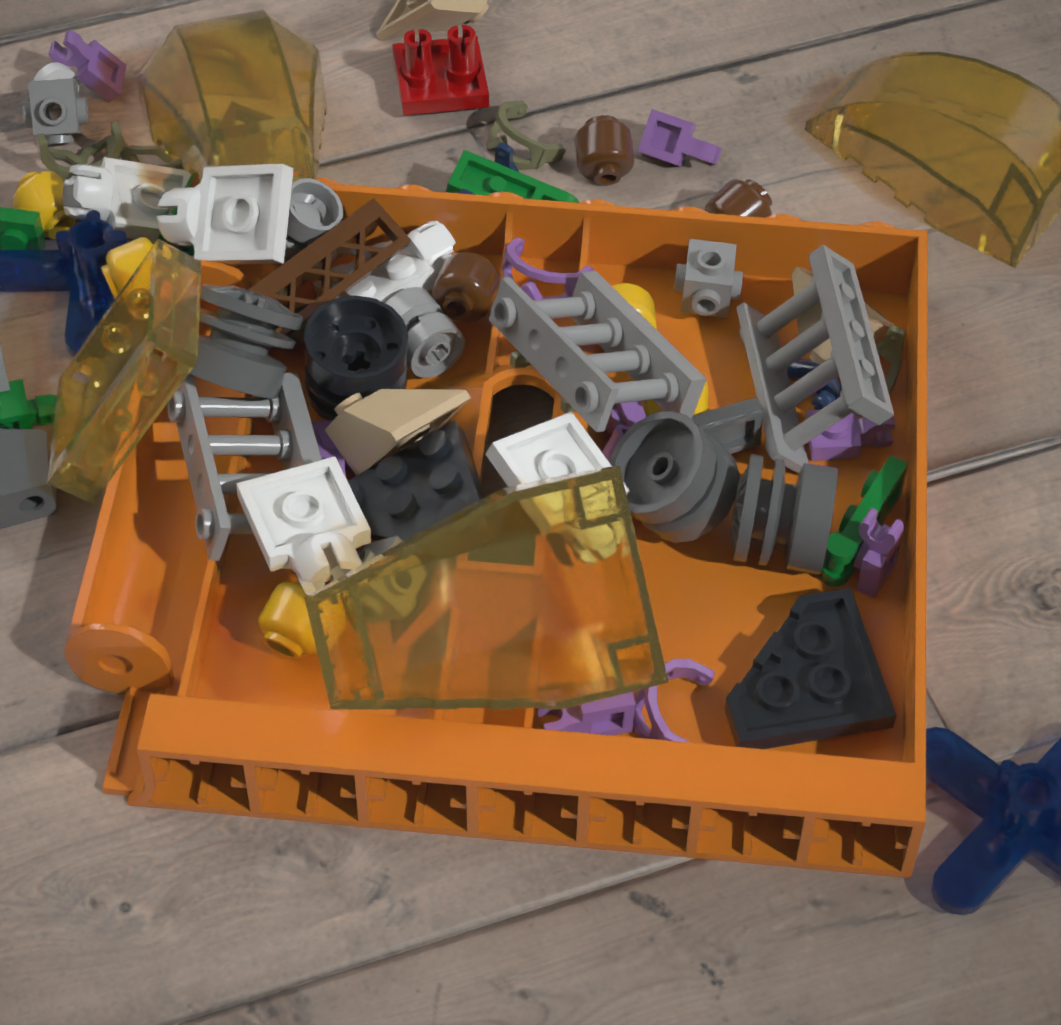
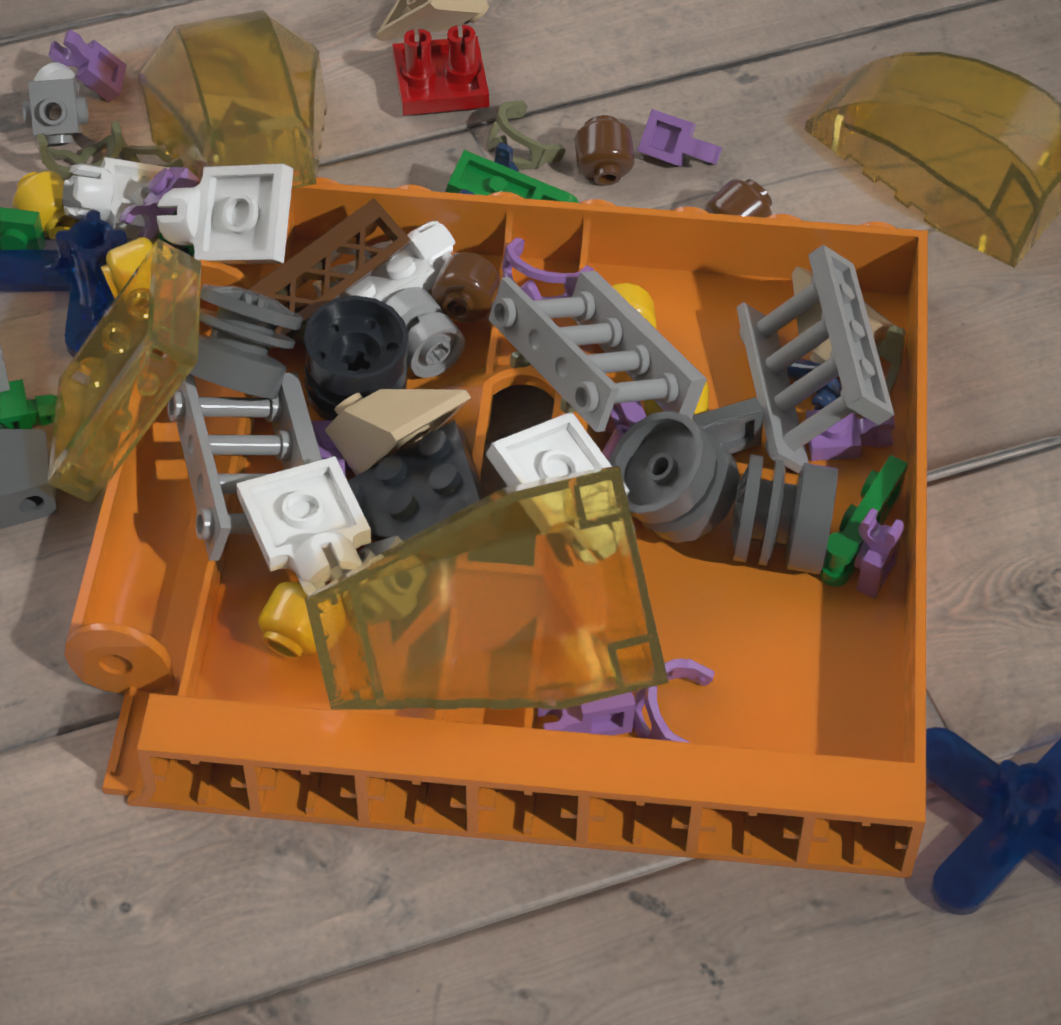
(161, 183): none -> medium lavender plate
(311, 214): light grey wheel -> none
(707, 287): light grey brick -> none
(811, 679): black plate -> none

